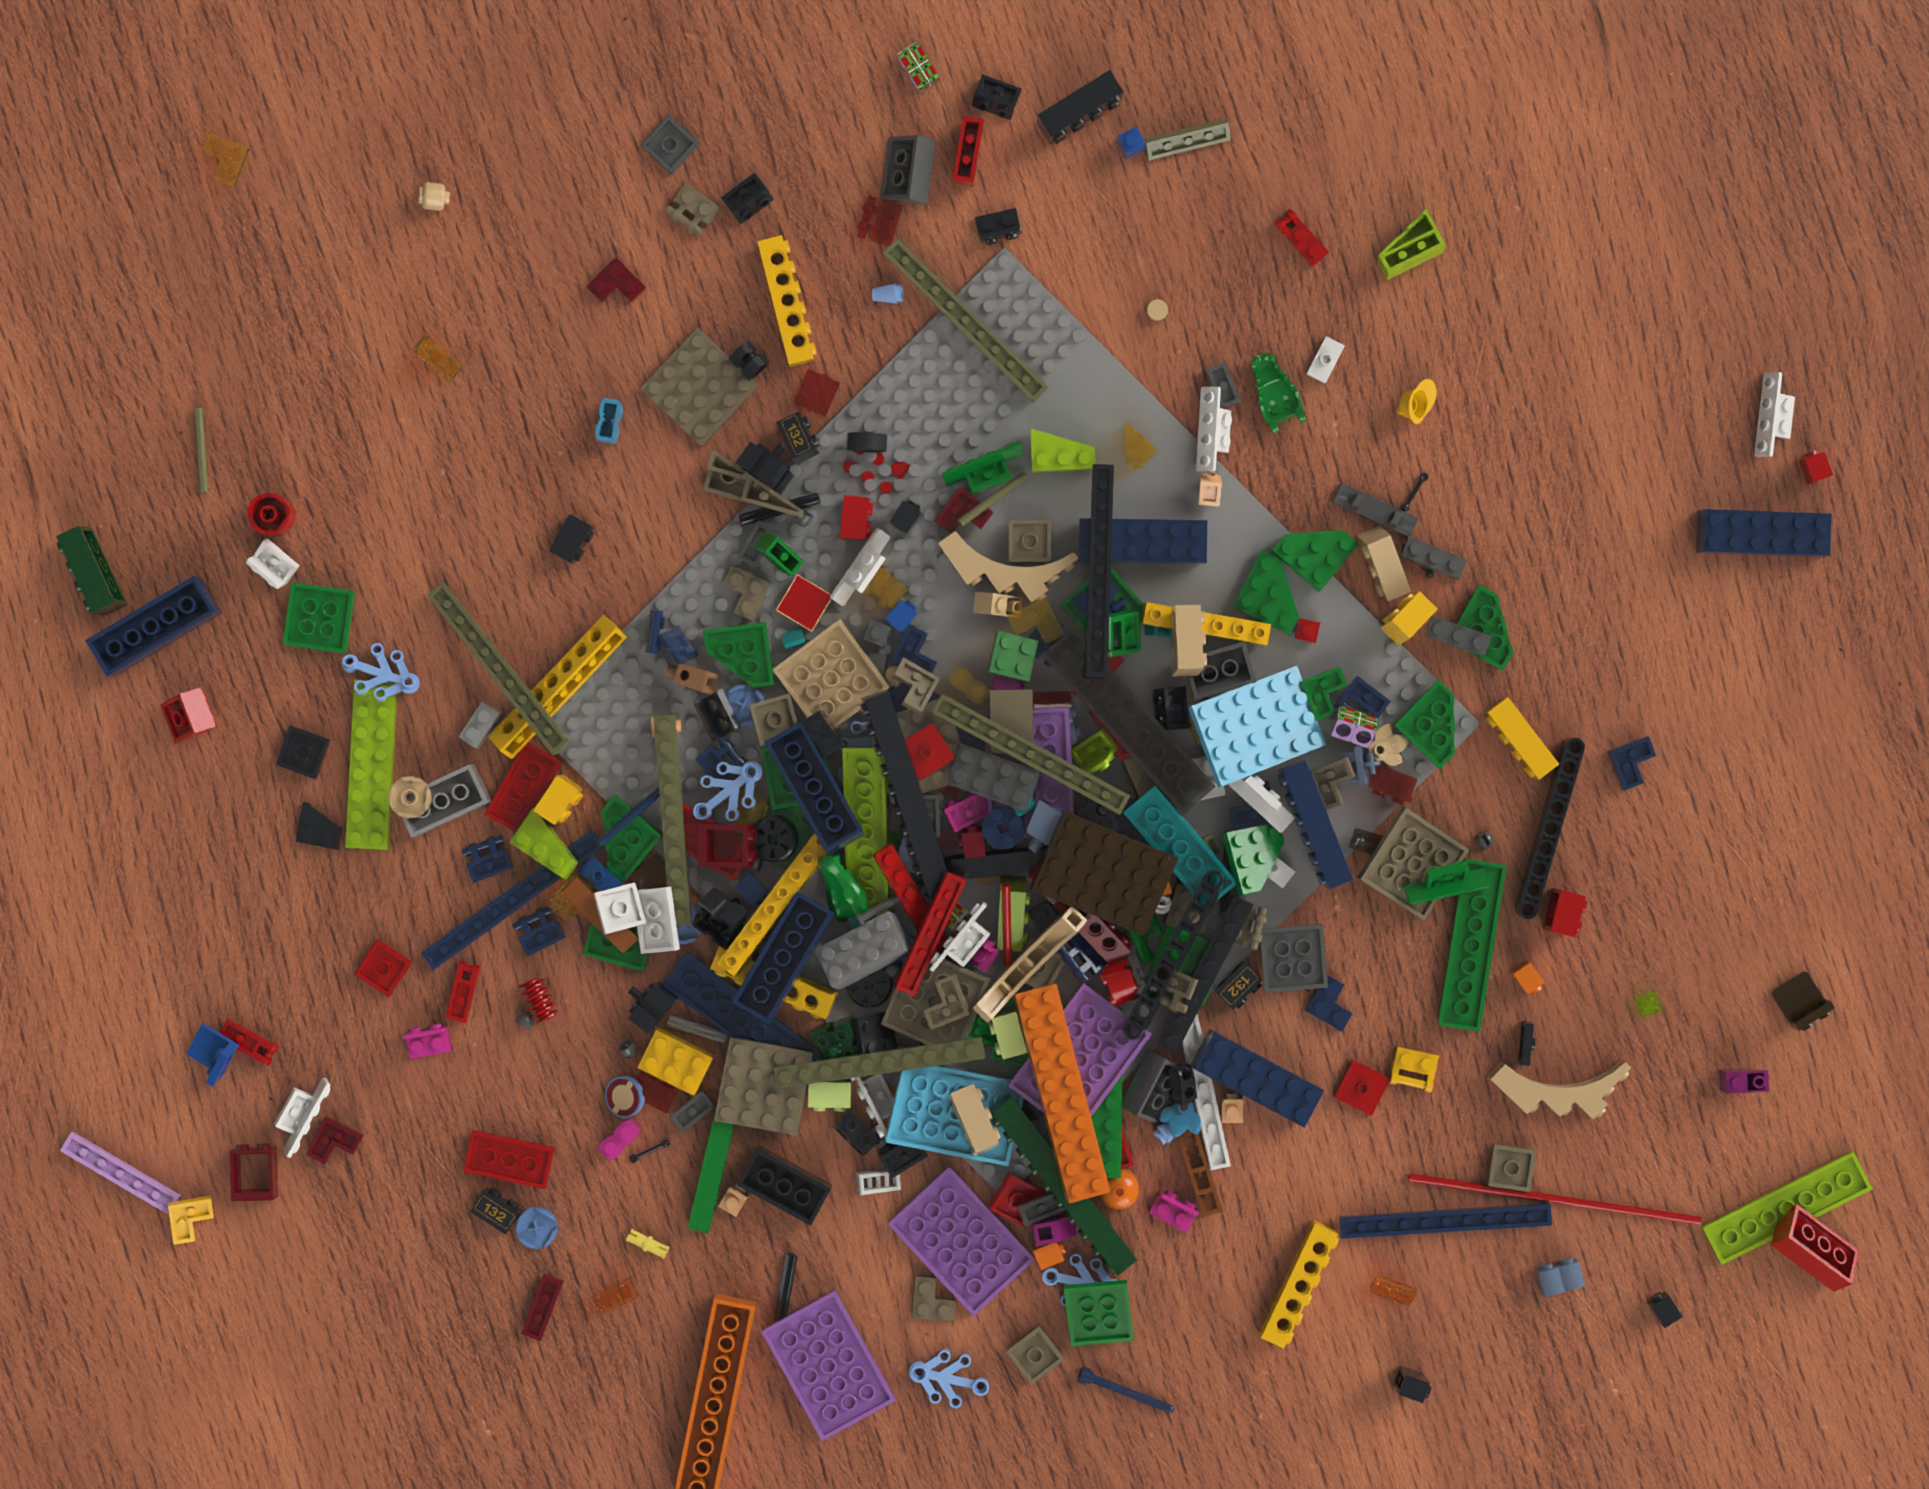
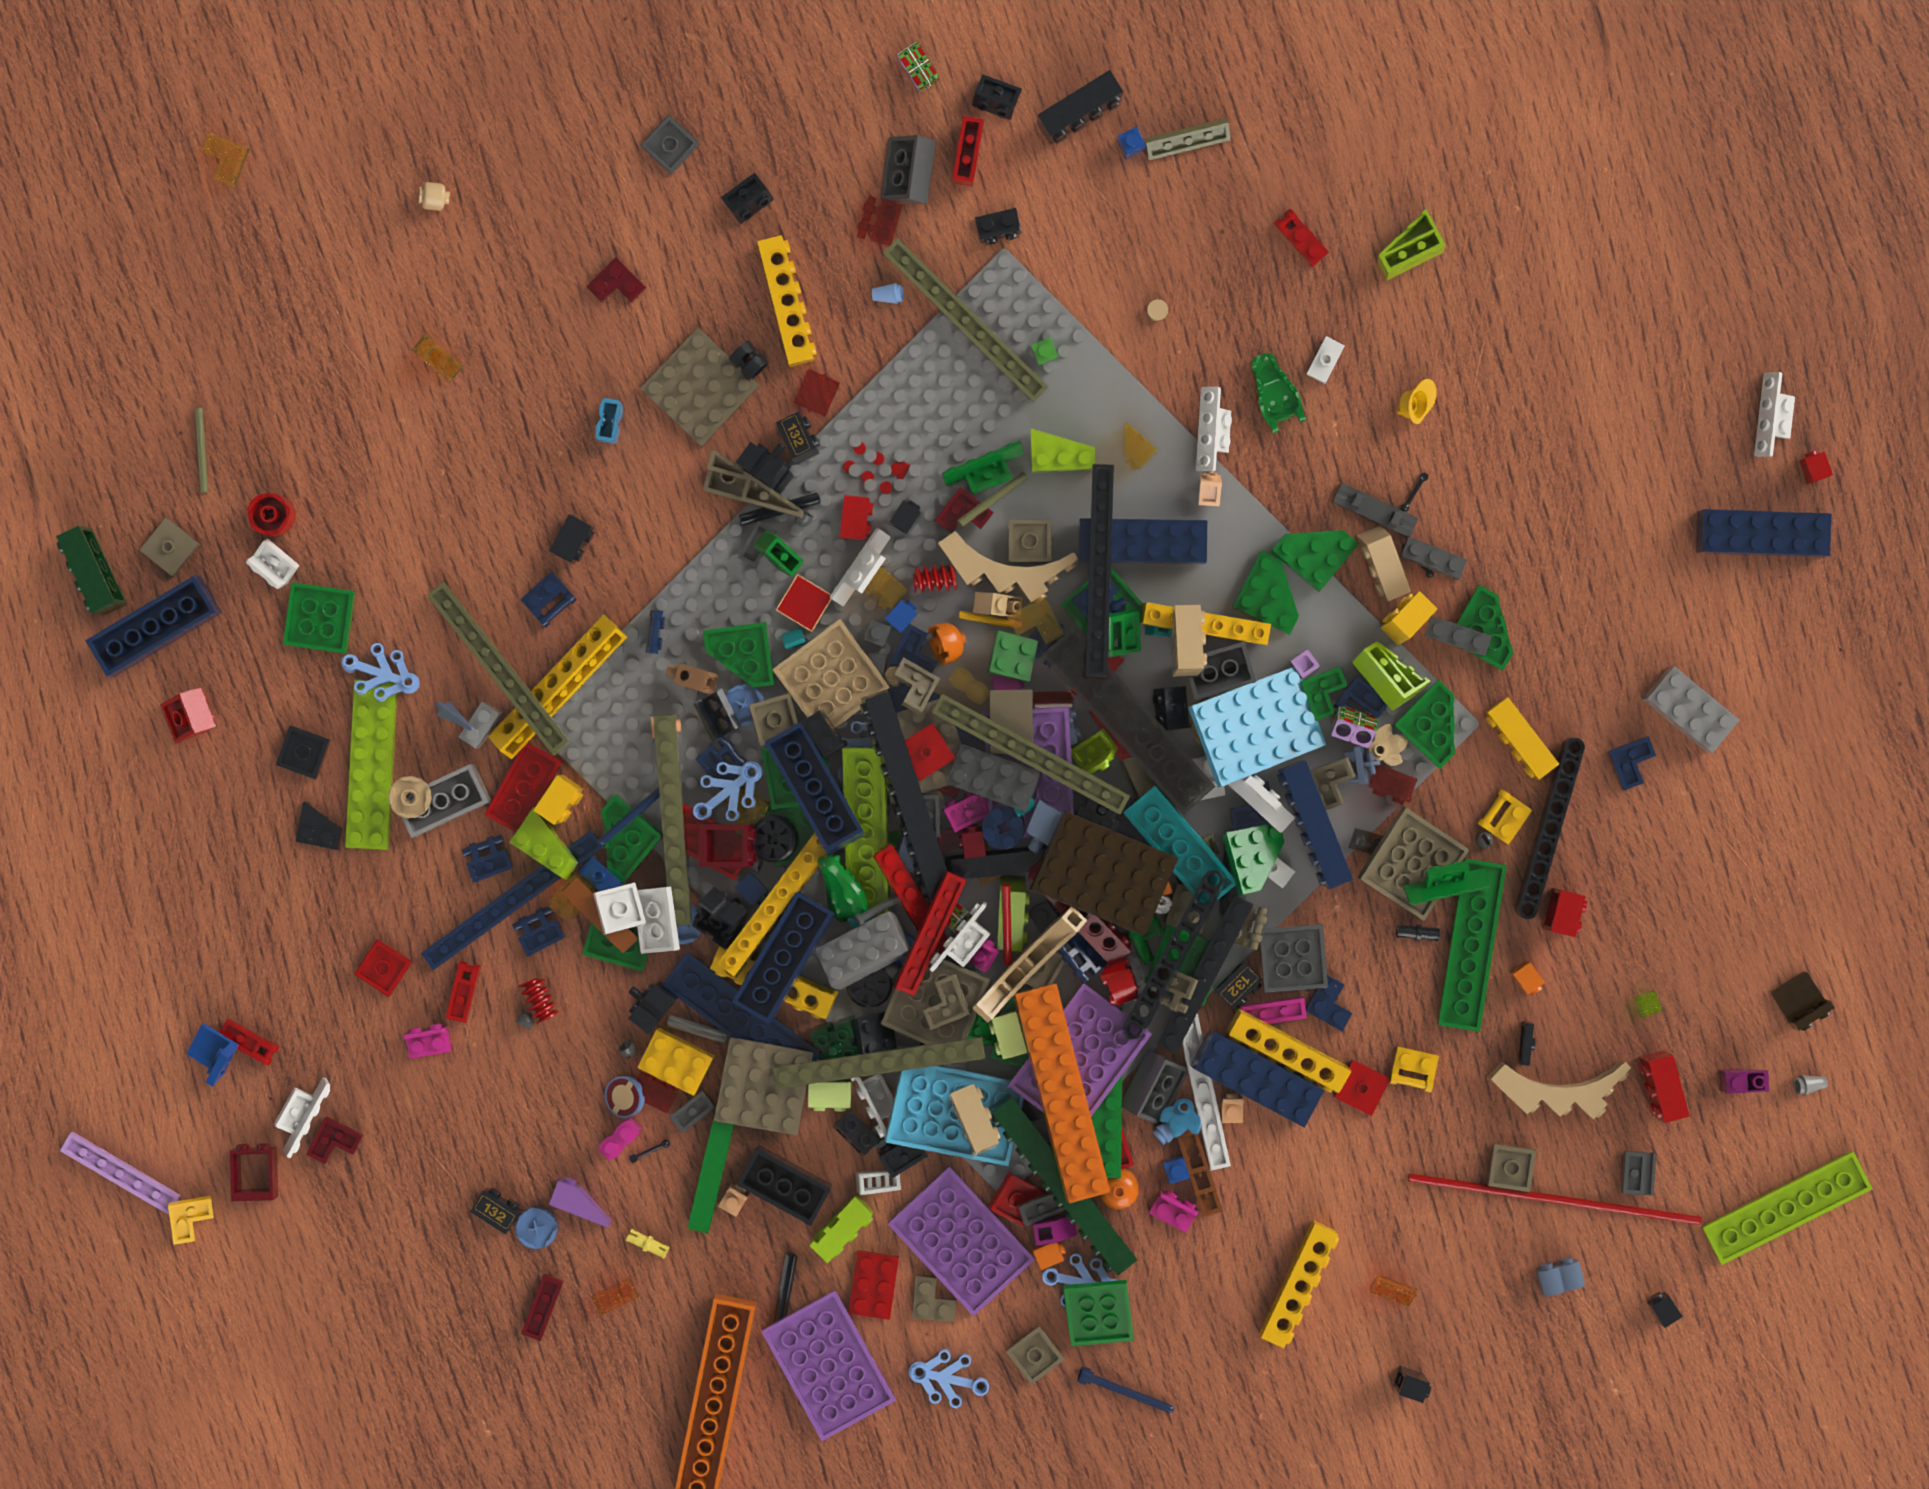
(169, 547): none -> dark tan plate
(450, 713): none -> sand blue piece
(509, 1159): red plate -> none
(545, 593): none -> dark blue plate
(575, 1200): none -> medium lavender slope
(678, 645): dark blue piece -> none
(696, 204): dark tan plate -> none
(752, 590): dark tan plate -> none
(841, 1228): none -> lime wedge
(866, 442): black tyre -> none
(873, 1284): none -> red plate
(934, 578): none -> red piece
(946, 642): none -> orange cylinder
(985, 619): none -> yellow bar
(1044, 351): none -> bright green plate
(1176, 1169): none -> blue brick
(1182, 1083): black leg -> none
(1220, 377): dark grey plate -> none
(1244, 1021): none -> yellow brick
(1278, 1010): none -> dark pink plate
(1304, 663): none -> lavender plate
(1307, 630): red plate -> none
(1389, 676): none -> lime wedge
(1417, 932): none -> black pin
(1445, 1220): dark blue plate -> none
(1511, 819): none -> yellow plate
(1638, 1173): none -> dark grey plate
(1663, 1086): none -> red brick
(1690, 709): none -> light grey brick
(1808, 1084): none -> light grey cone
(1816, 1248): red slope -> none

